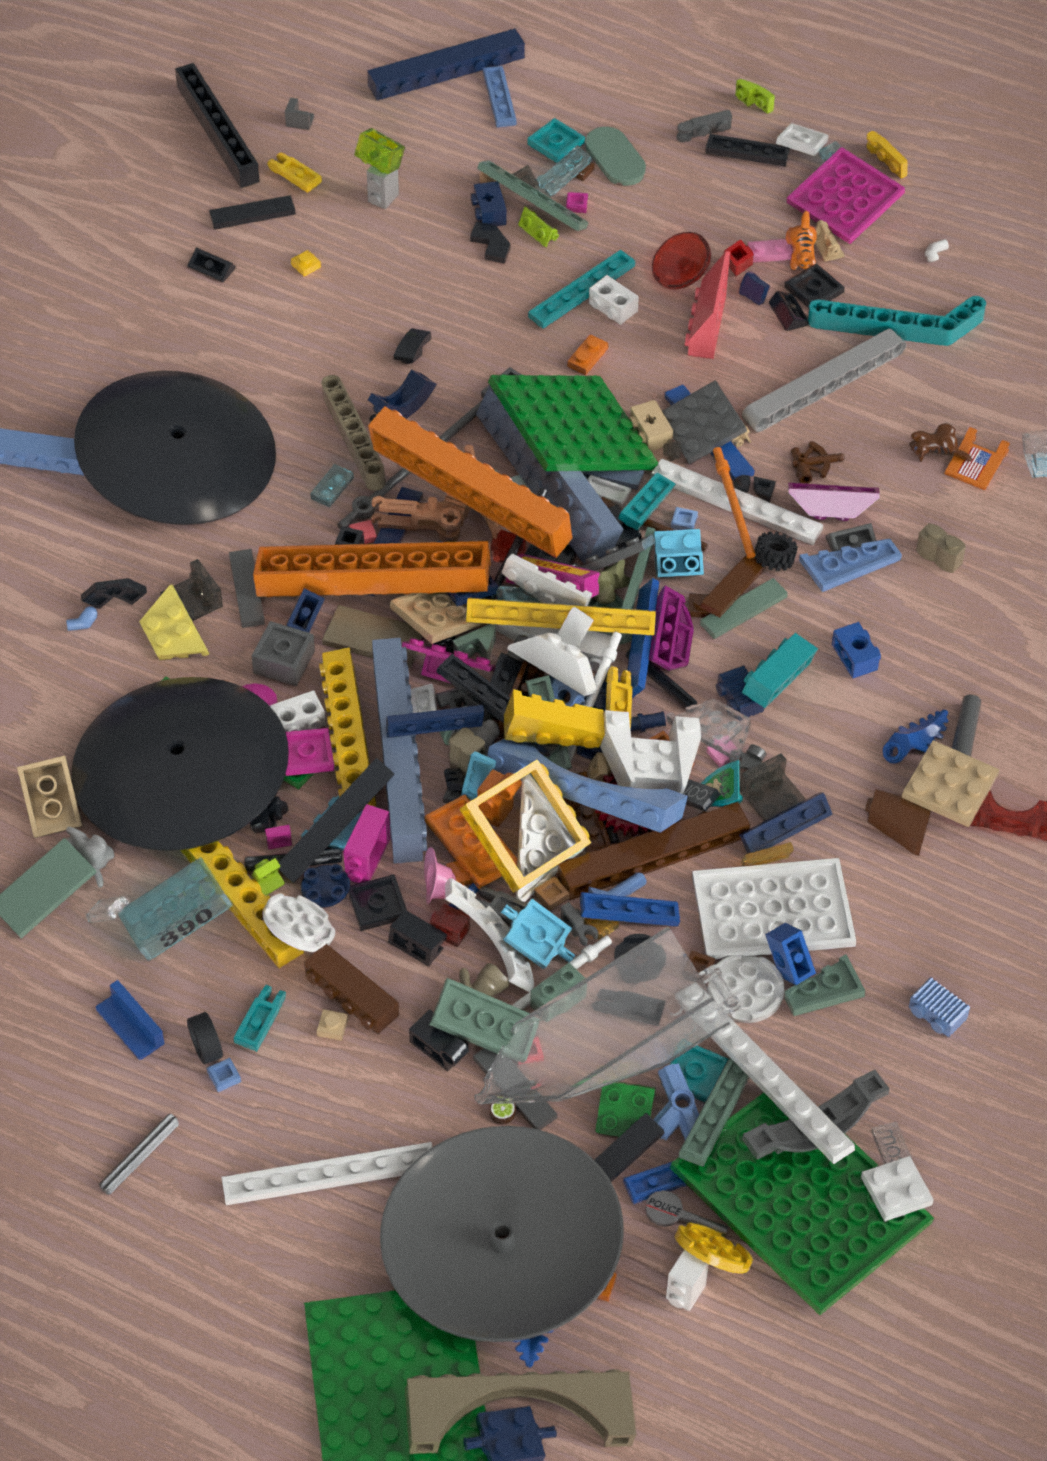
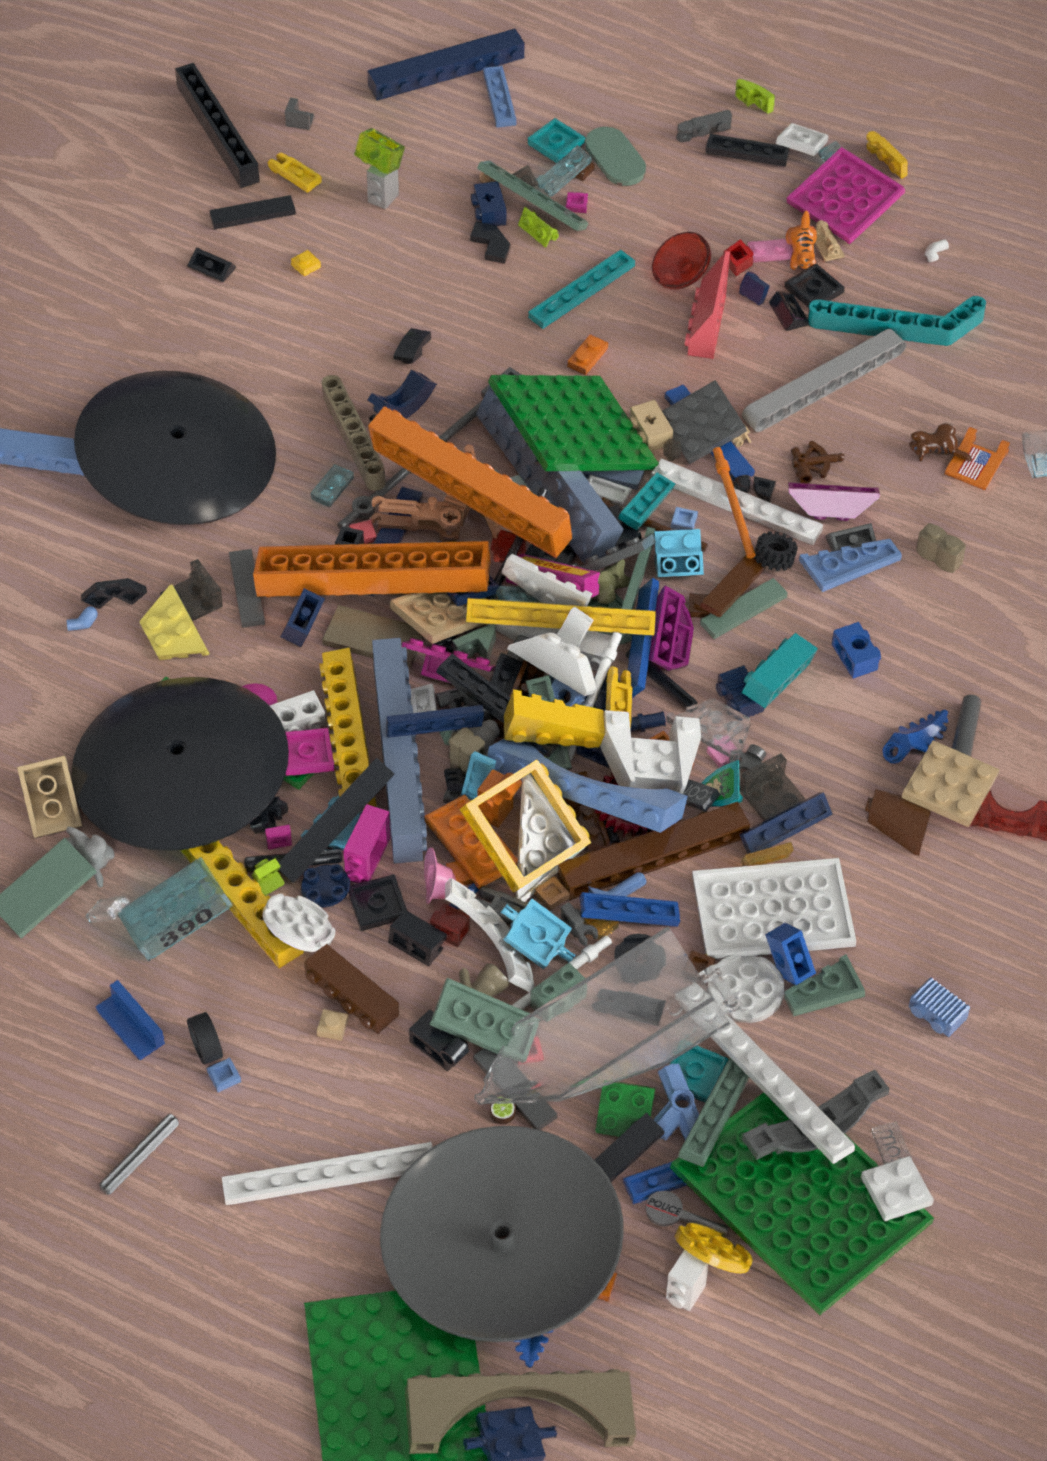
(259, 1019): teal hinge -> none
(283, 653): dark grey container -> none
(599, 767): tan tile -> none
(613, 299): white brick -> none

